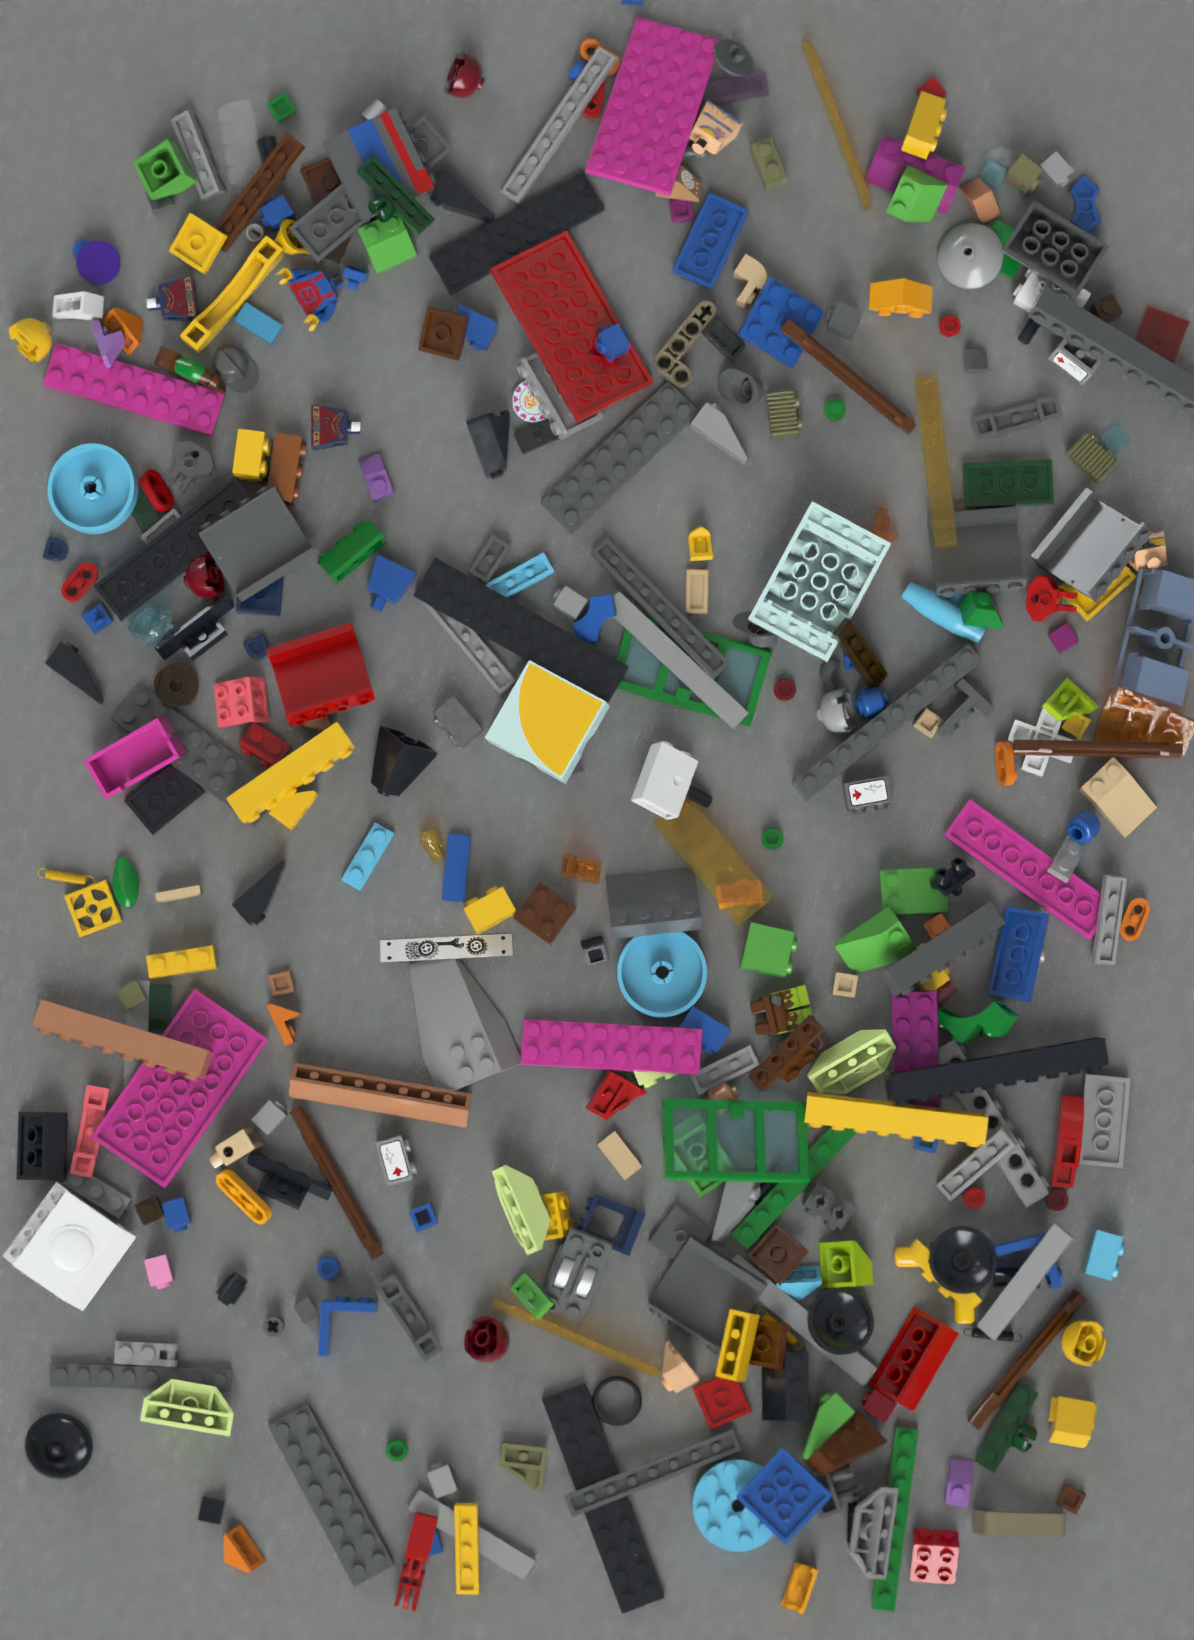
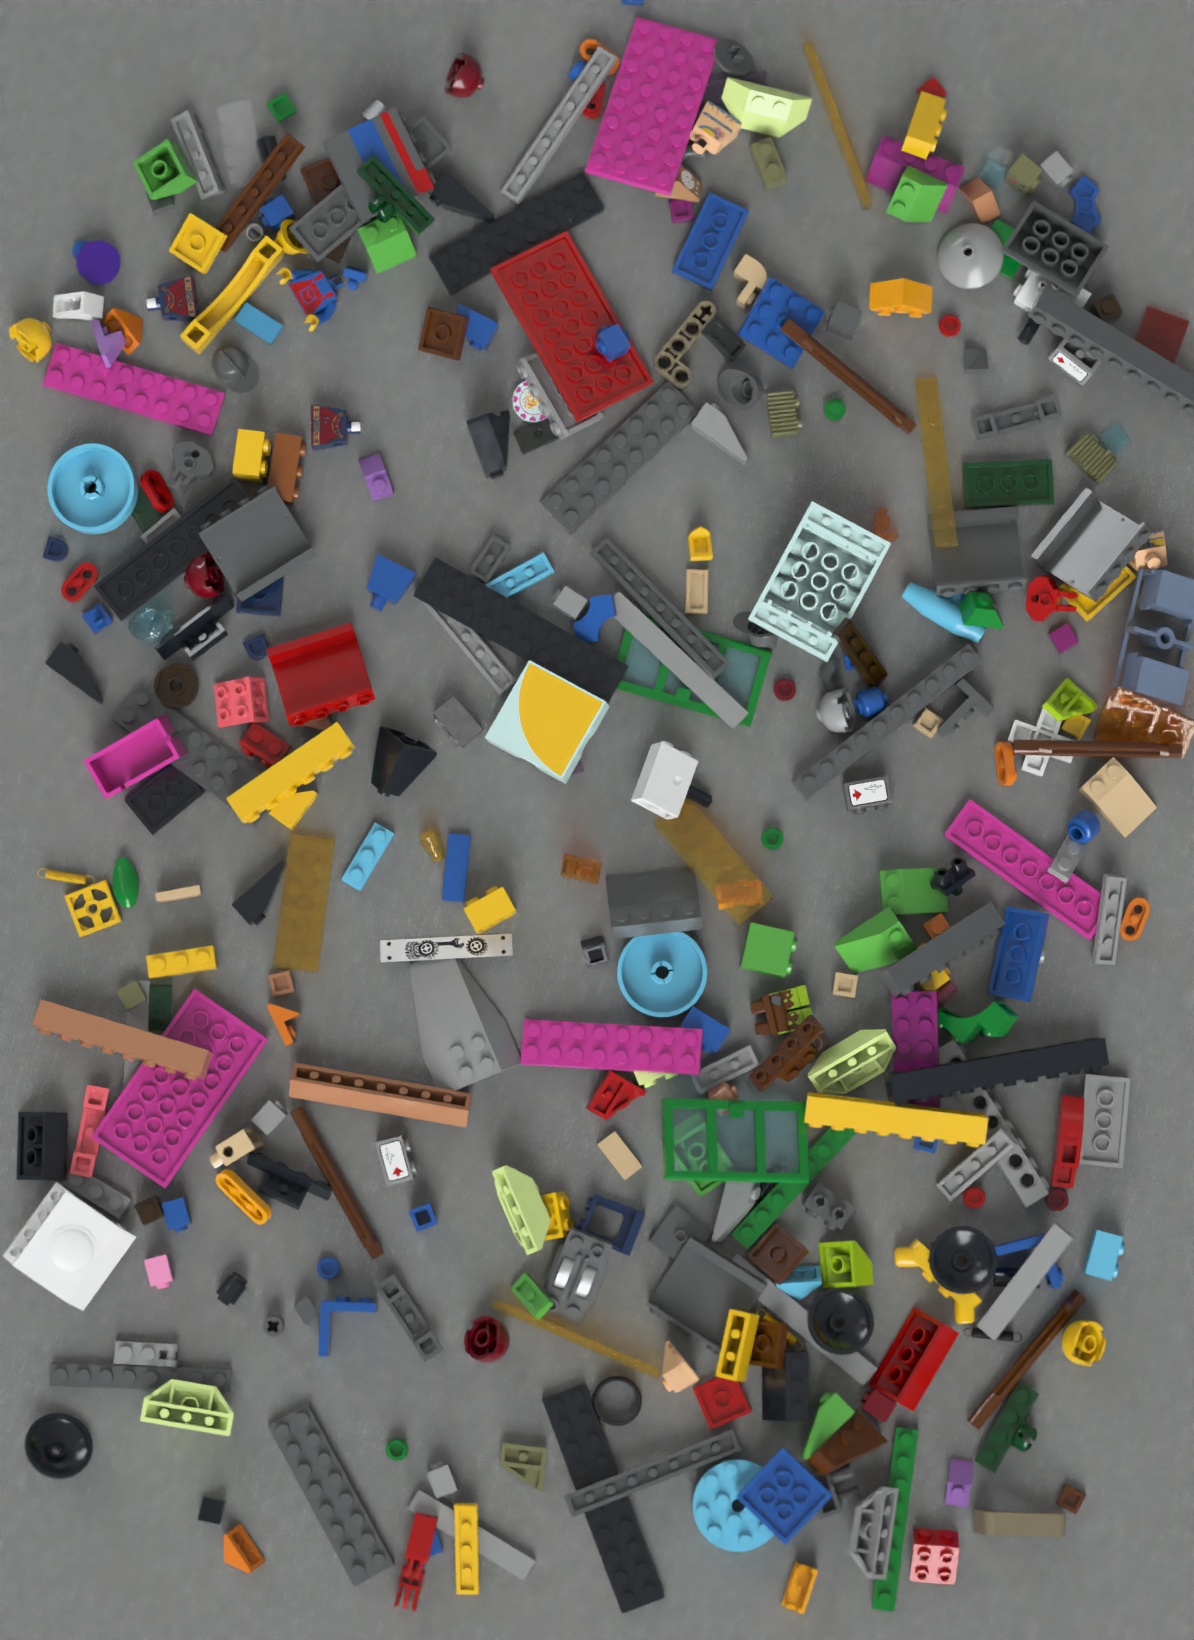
(188, 368): piece -> none
(304, 903): none -> clear yellow plate
(351, 551): green slope -> none
(545, 913): reddish brown brick -> none
(763, 107): none -> yellowish green wedge
(851, 1511): black piece -> none
(1071, 1421): yellow plate -> none

